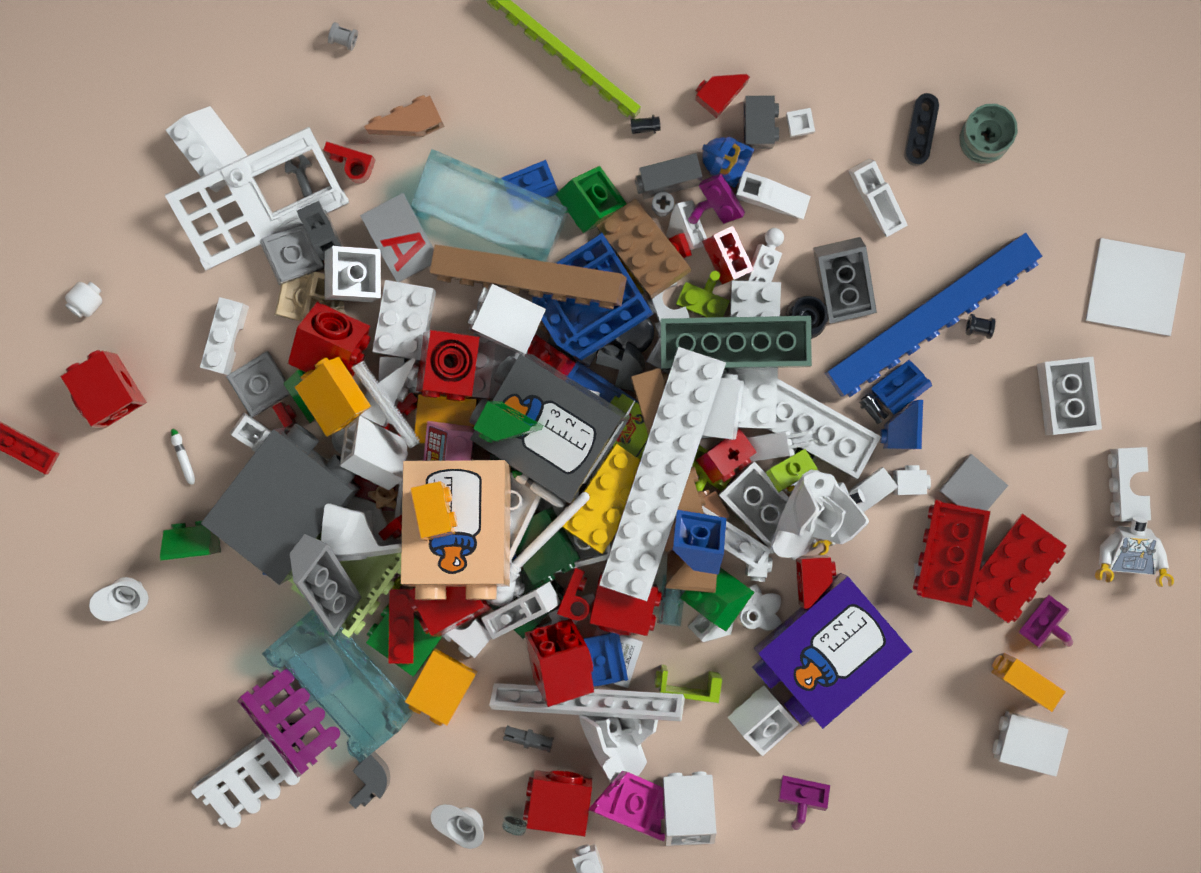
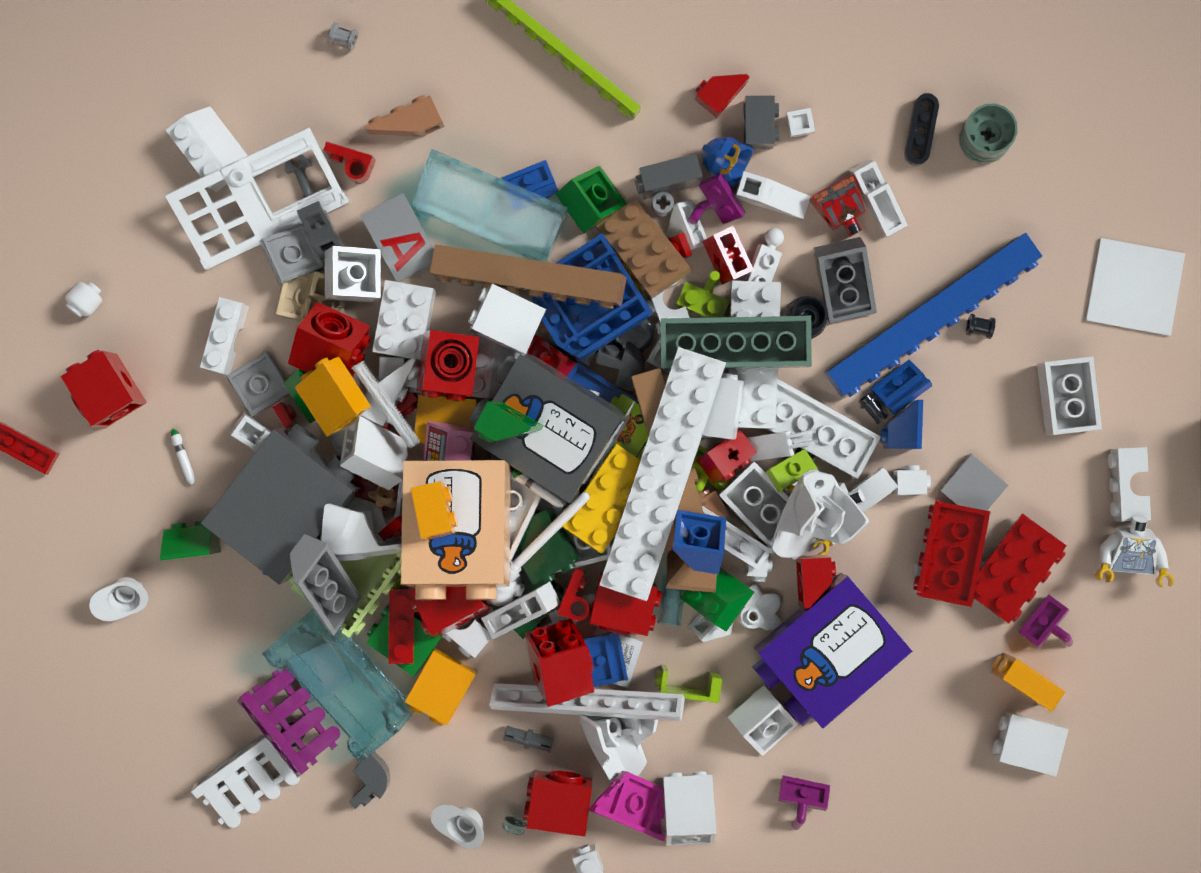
(644, 125): black pin -> none
(840, 205): none -> torso

